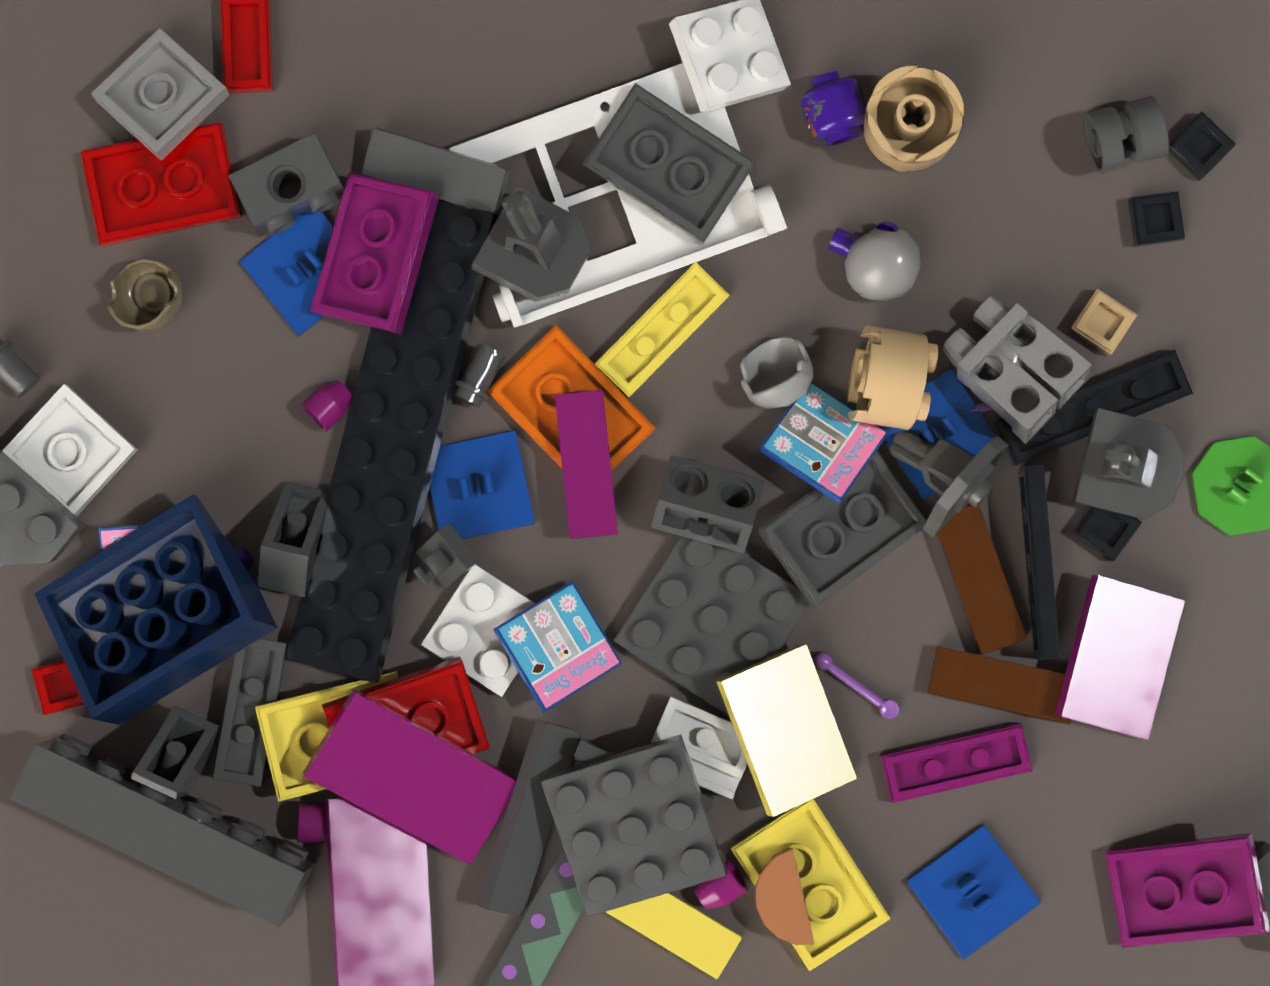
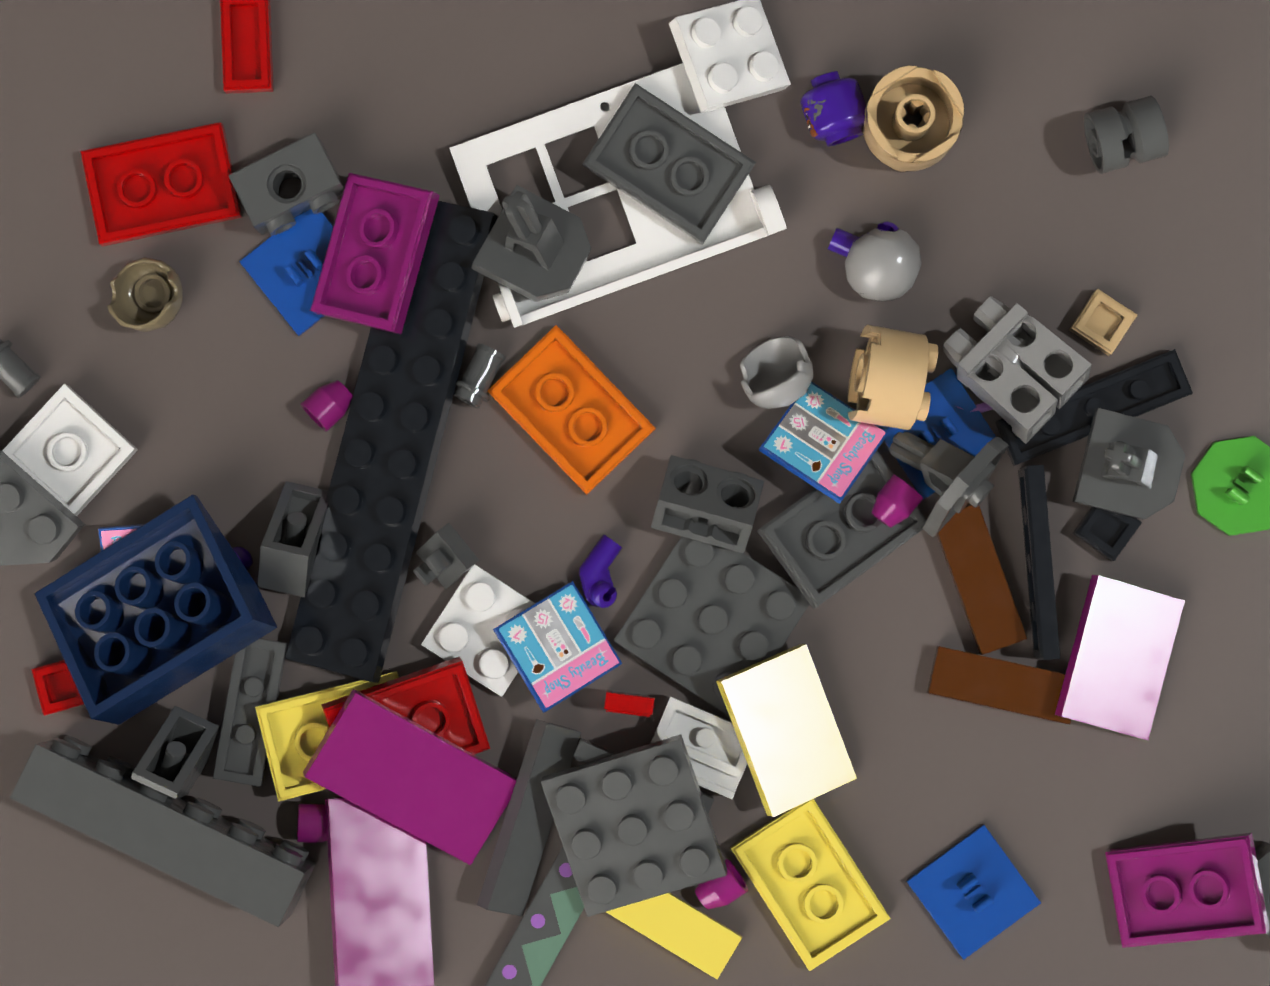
(160, 94): light grey plate -> none
(436, 169): dark grey tile -> none
(481, 486): blue piece -> none
(586, 464): magenta tile -> none
(595, 573): none -> dark purple arm
(629, 703): none -> red tile
(662, 330): light yellow tile -> none
(782, 901): nougat tile -> none
(887, 708): medium lavender hinge -> none
(895, 502): none -> magenta hose
(956, 763): magenta tile -> none
(1156, 219): black tile -> none
(1200, 146): black tile -> none

